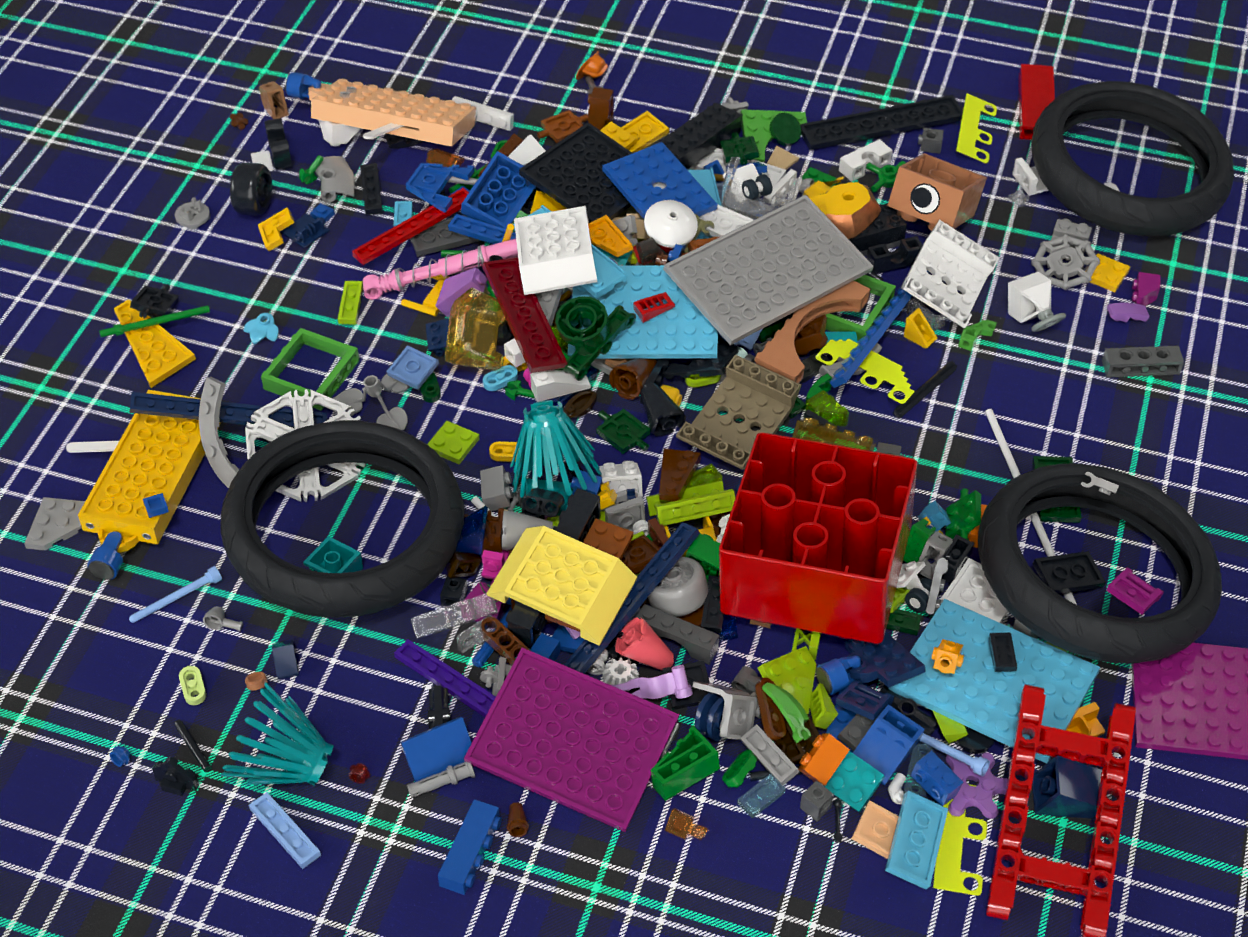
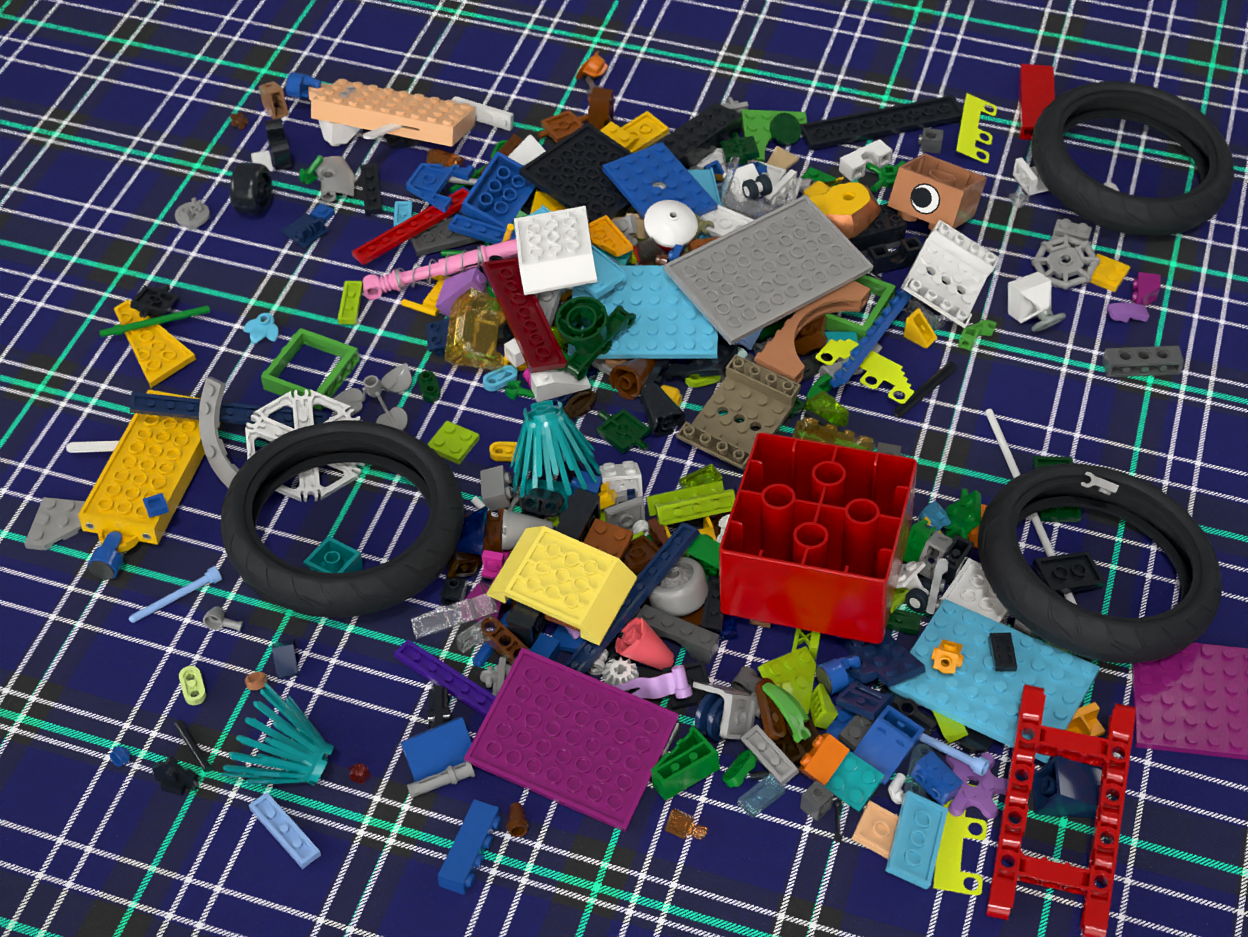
(272, 226): yellow plate -> none
(412, 367): medium blue plate -> none
(650, 313): red slope -> none
(676, 472): reddish brown wing -> none
(1134, 591): magenta plate -> none

